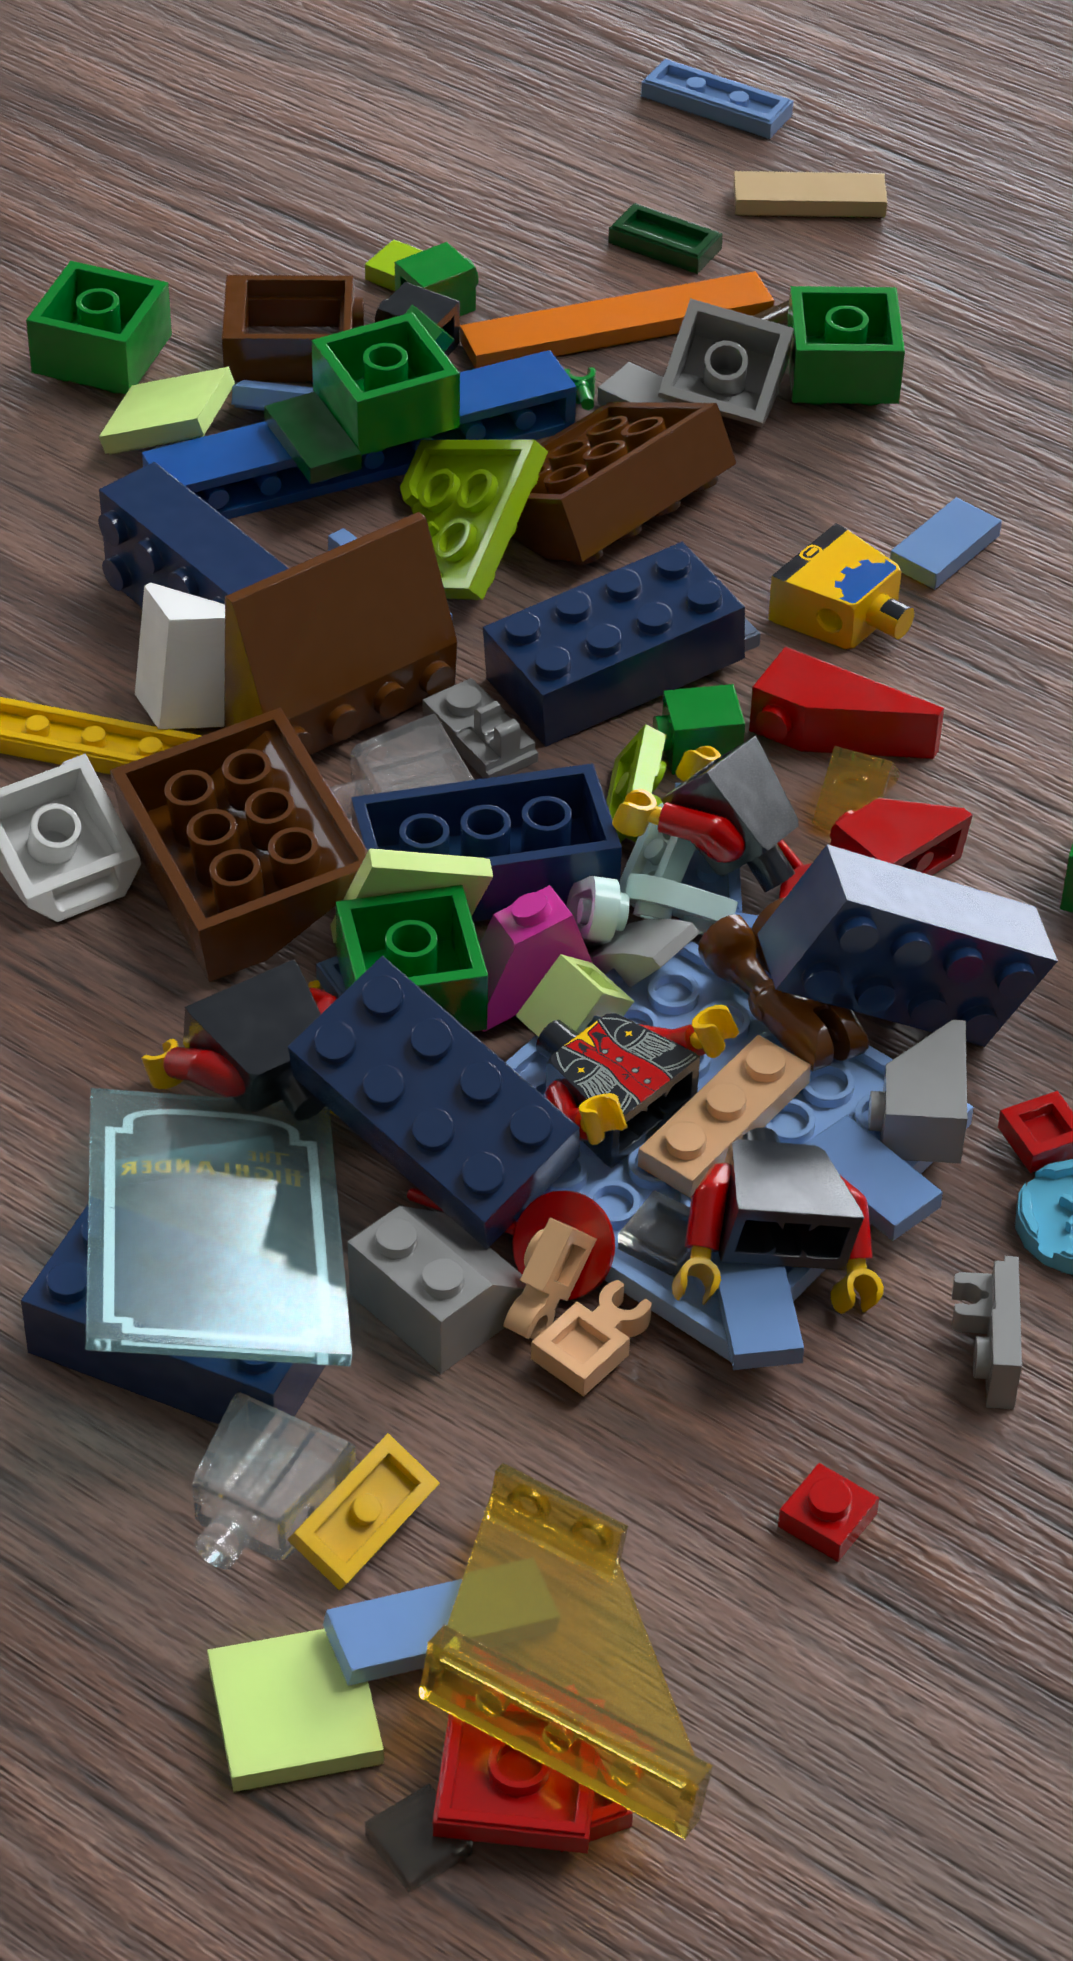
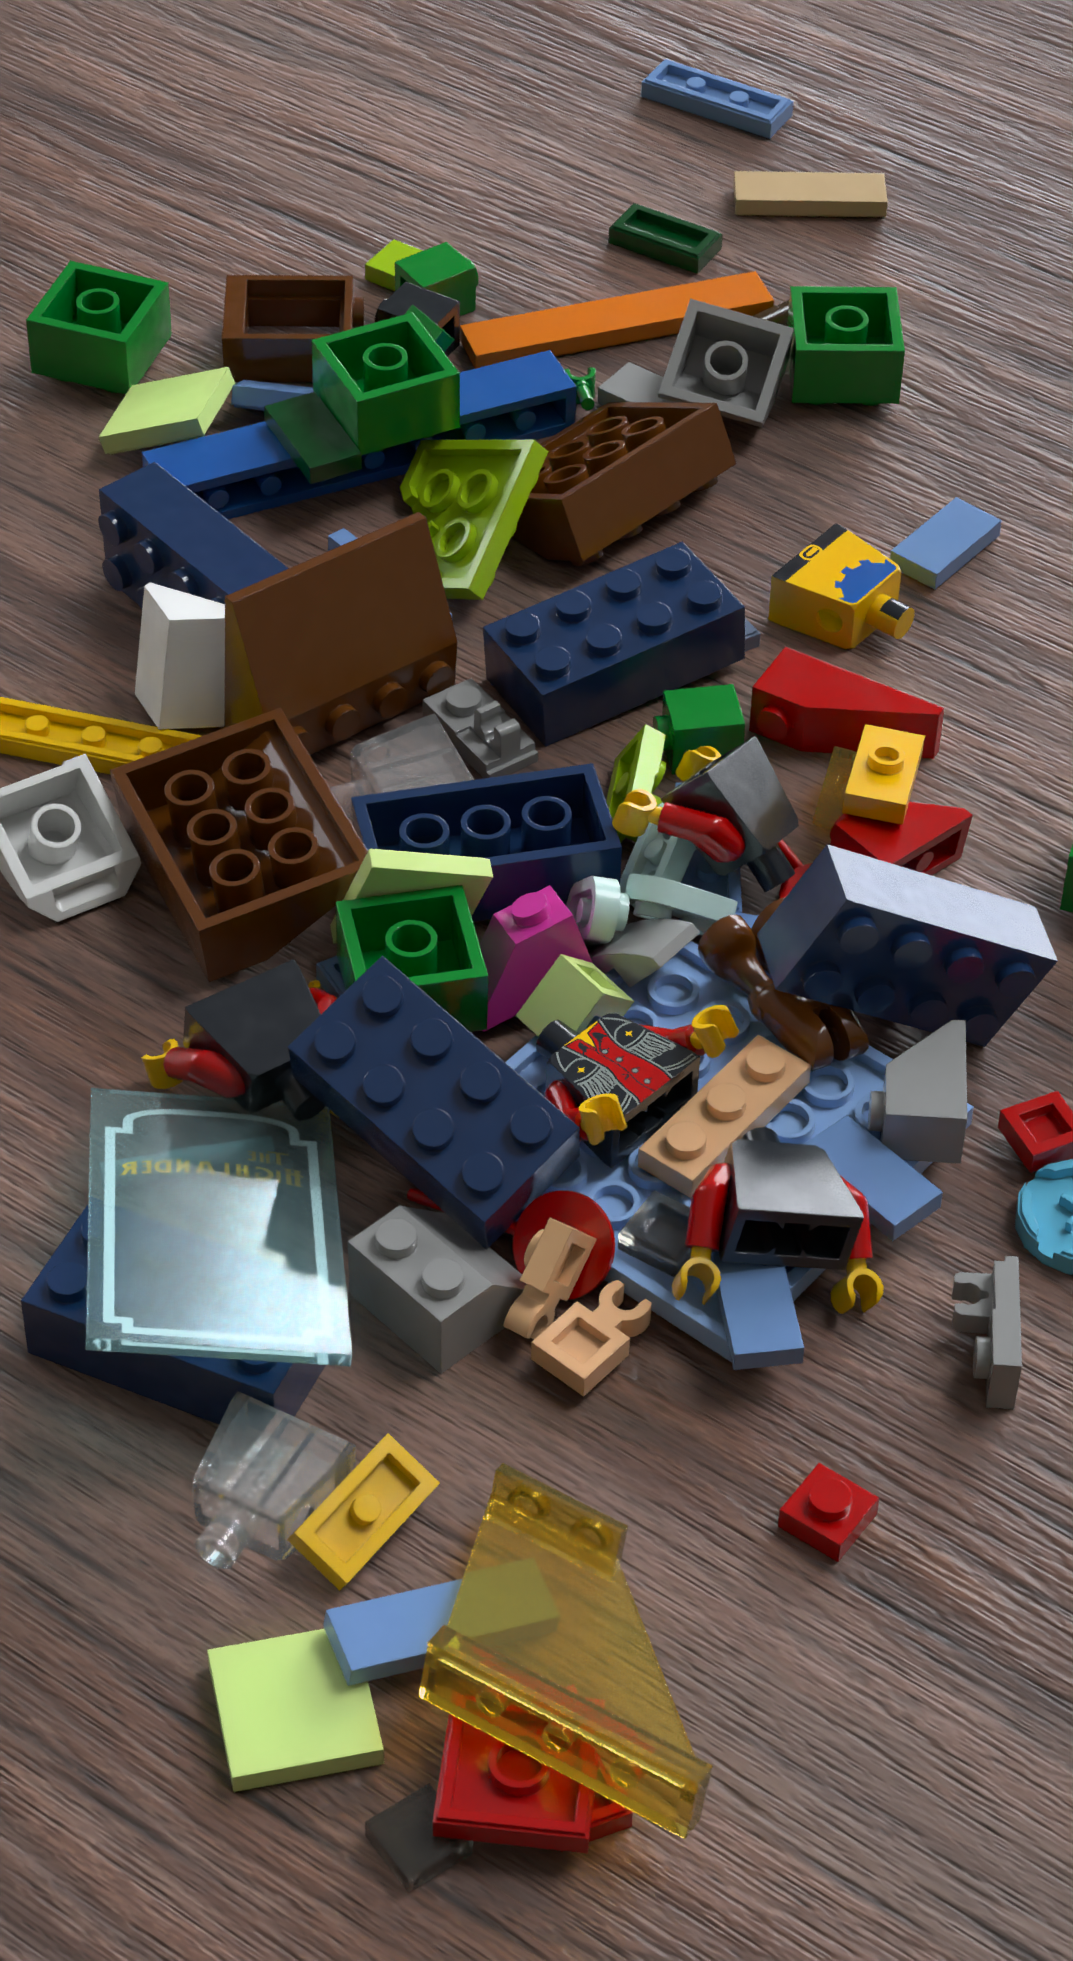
(883, 774): none -> yellow plate

